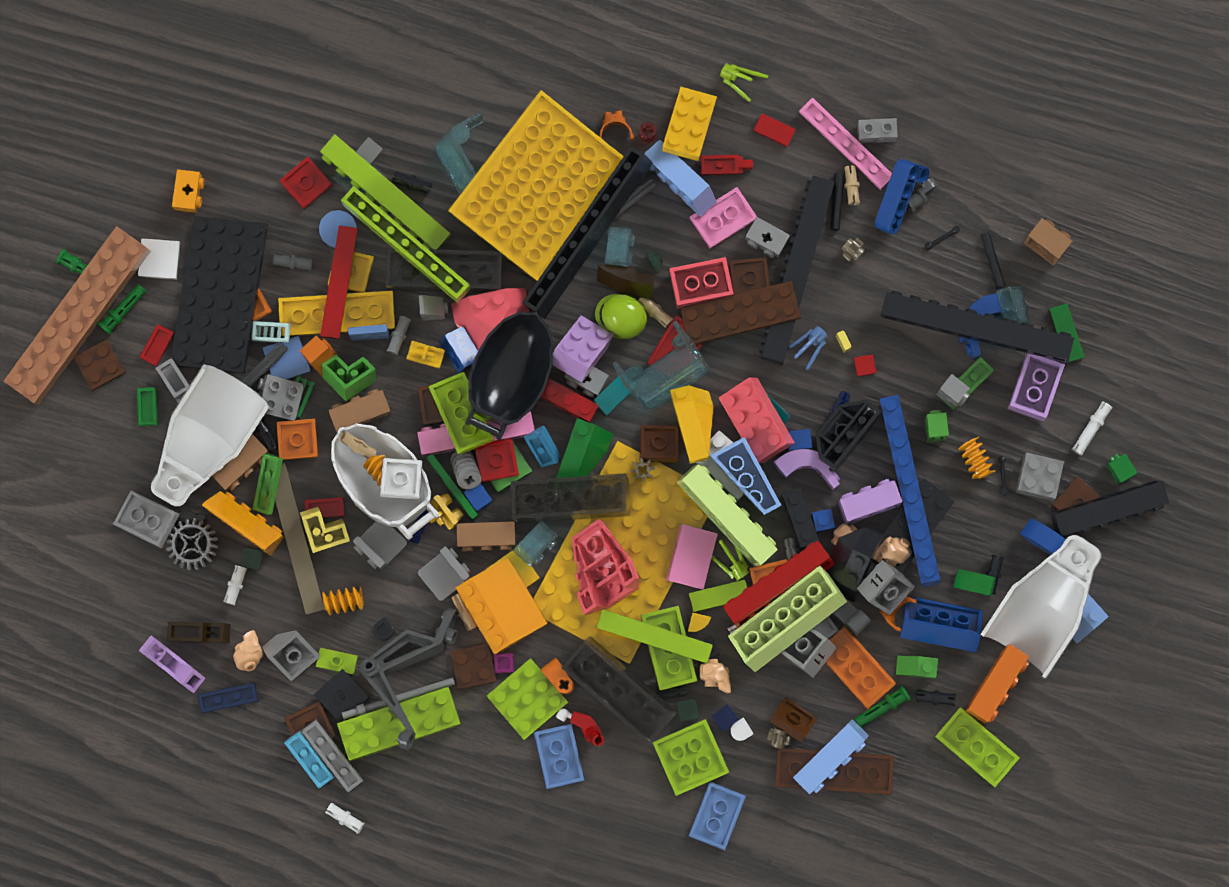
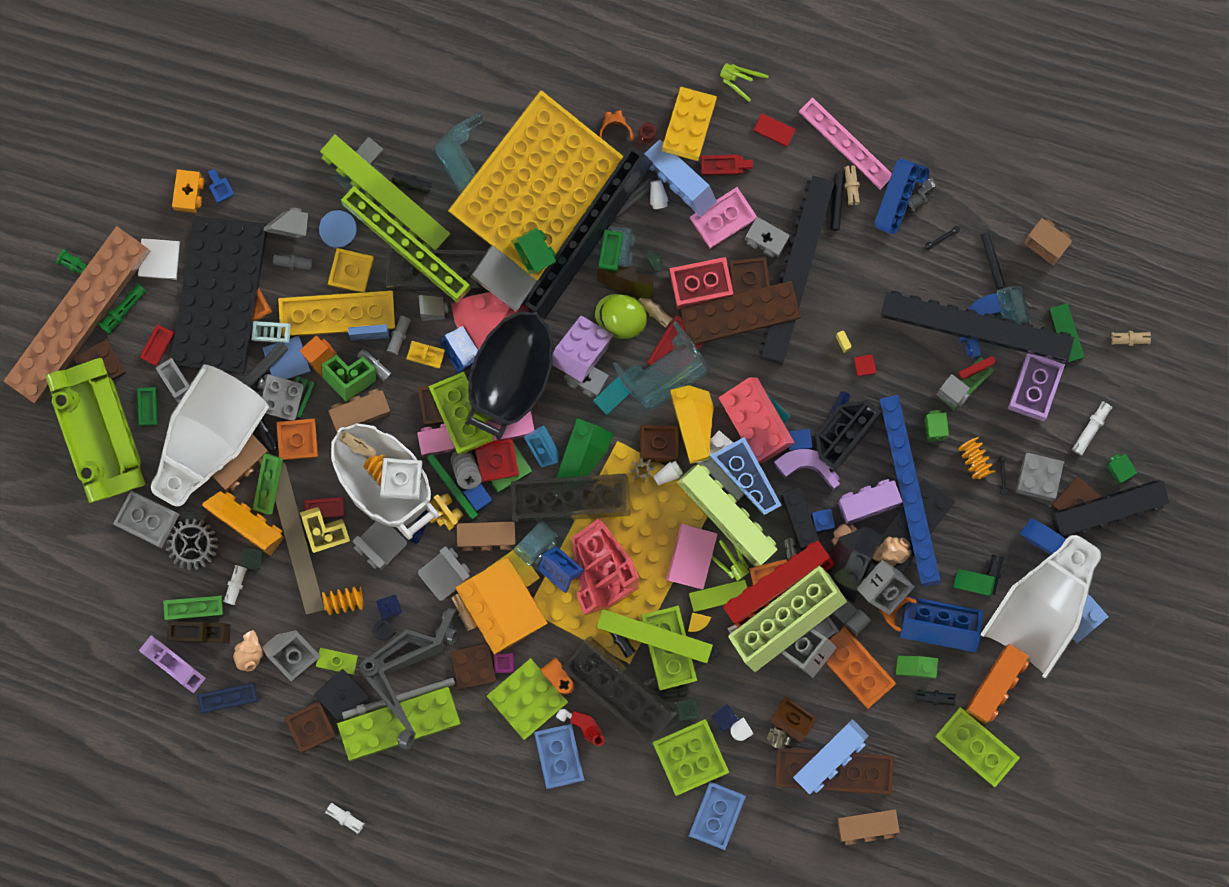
(96, 430): none -> lime panel
(193, 608): none -> bright green plate
(220, 188): none -> blue plate
(289, 223): none -> light grey slope
(305, 183): red tile -> none
(309, 759): medium azure tile -> none
(332, 755): light grey tile -> none
(339, 282): red tile -> none
(381, 371): none -> light grey axle
(389, 606): none -> clear blue plate
(503, 278): none -> light grey tile
(534, 250): none -> green brick
(559, 568): none -> blue panel
(569, 401): red brick -> none
(611, 250): none -> green tile
(624, 644): none -> black pin
(658, 196): none -> white cone
(668, 473): none -> white cone
(715, 675): light nougat head -> none
(815, 337): medium blue plant -> none
(853, 249): dark tan gear -> none
(868, 826): none -> medium nougat brick
(877, 130): light grey brick -> none
(890, 702): green pin -> none
(976, 368): none -> red tile
(1131, 338): none -> tan pin

